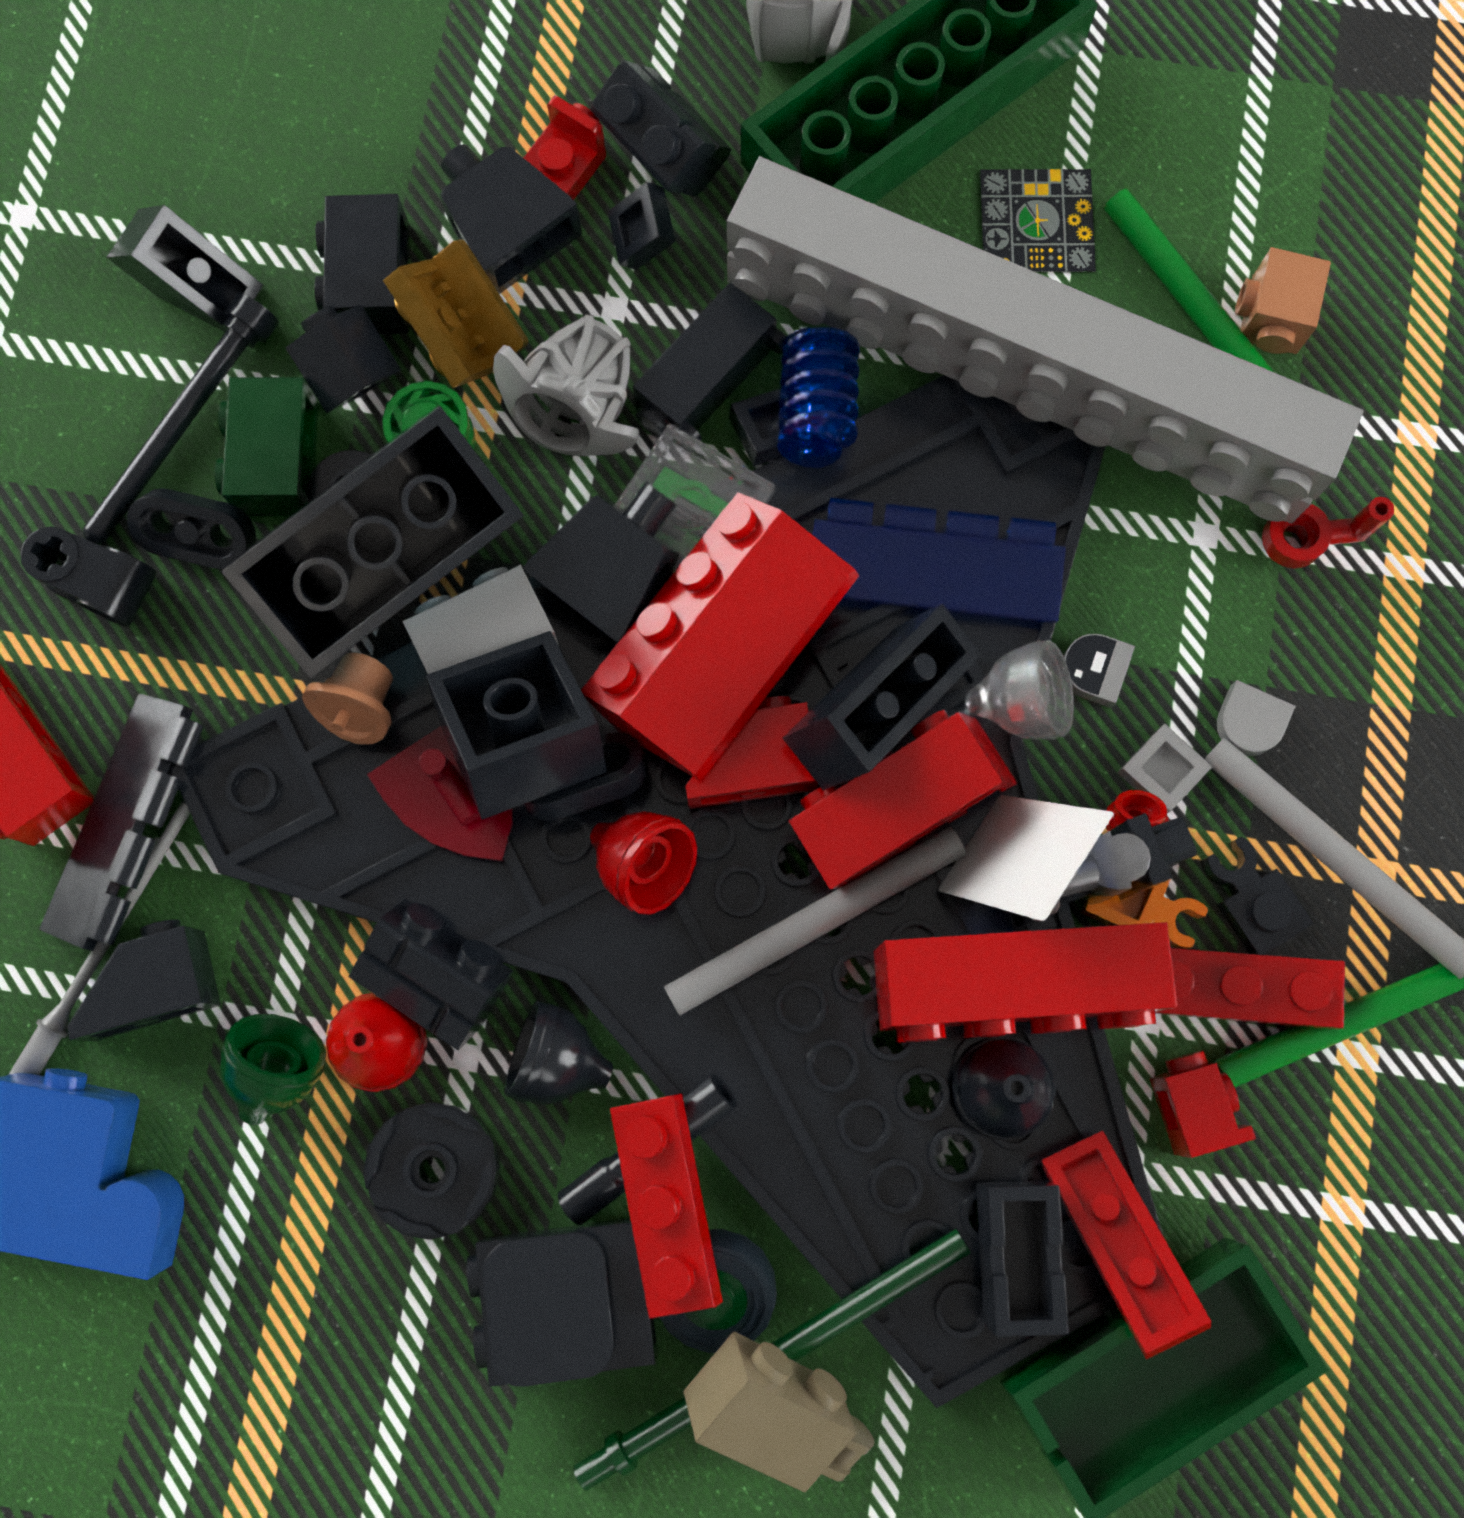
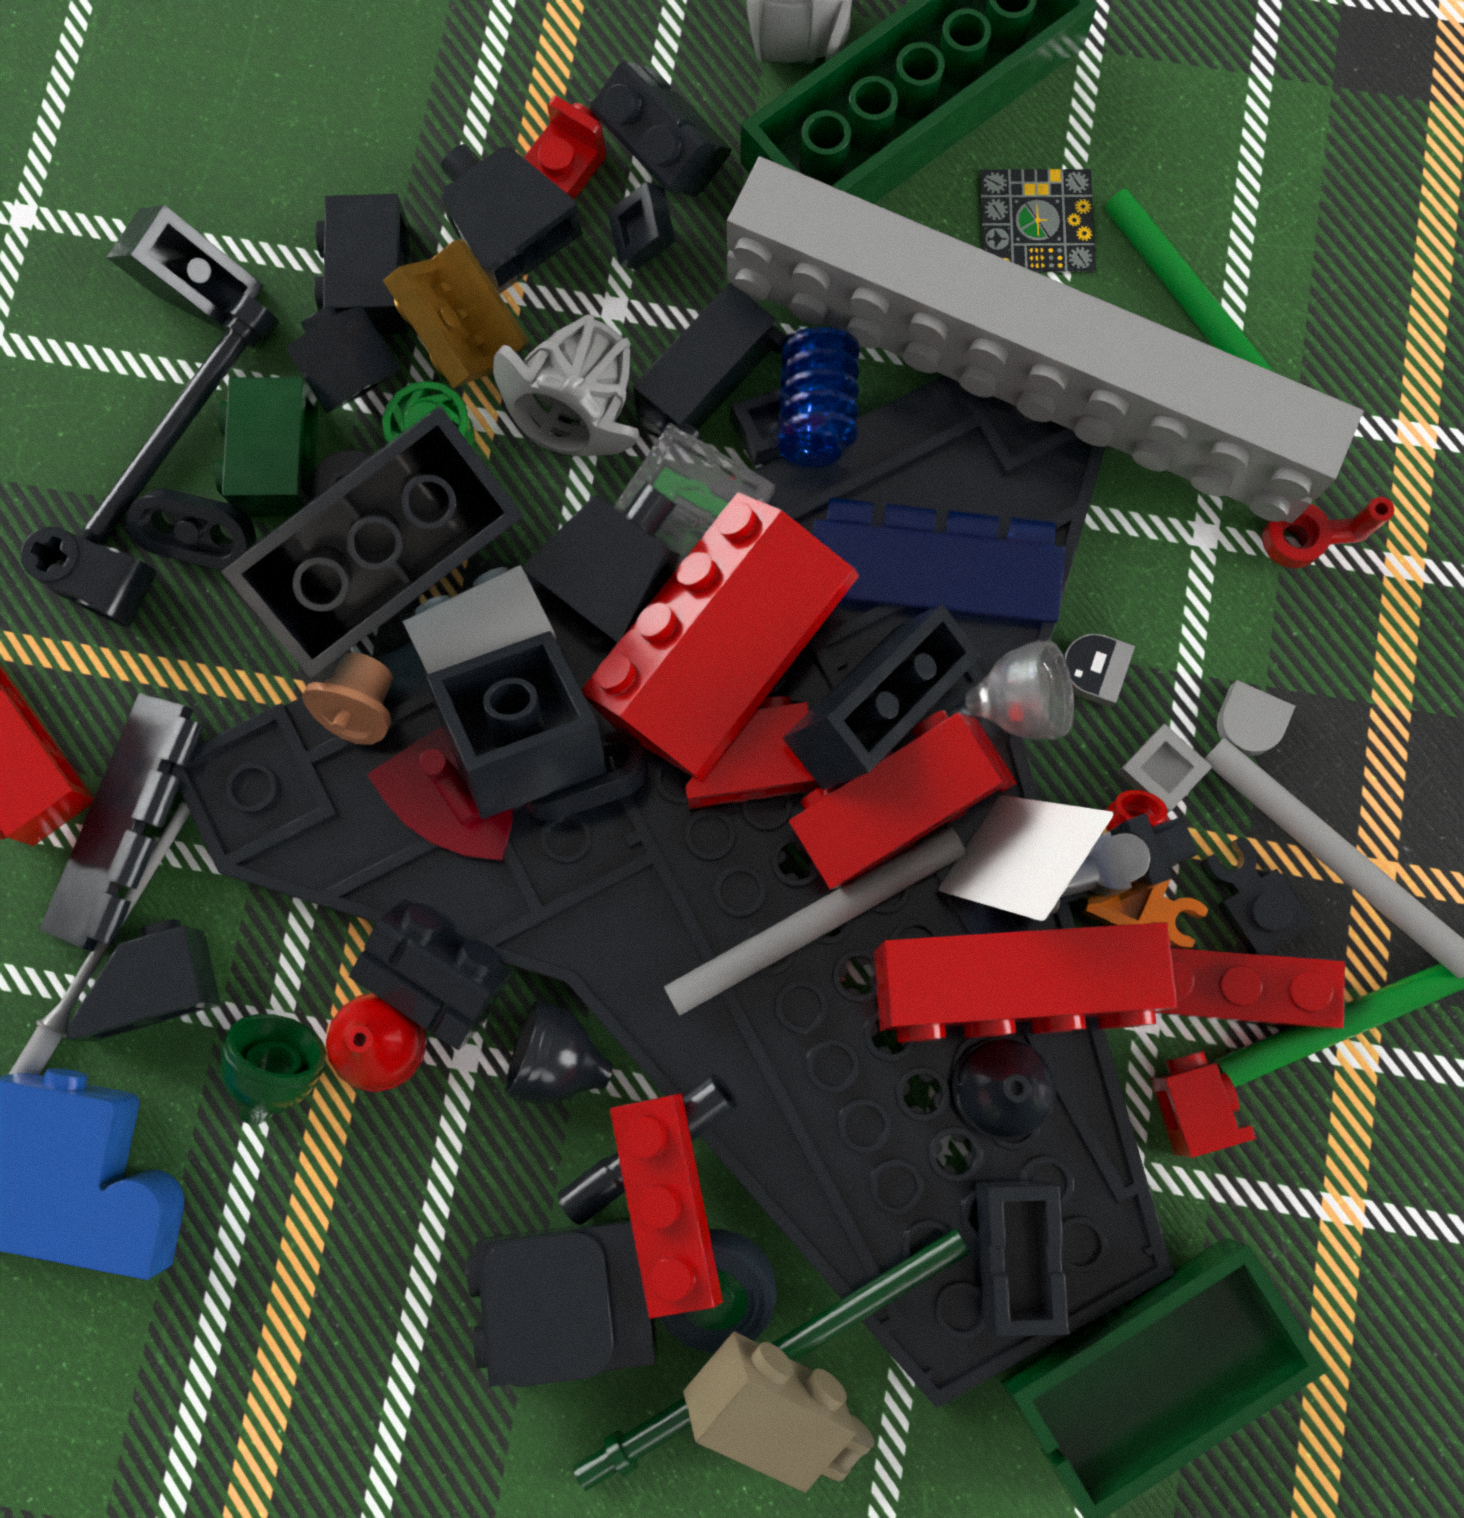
(397, 1177): black plate -> none
(644, 859): red helmet -> none
(1126, 1245): red plate -> none
(1283, 300): nougat brick -> none

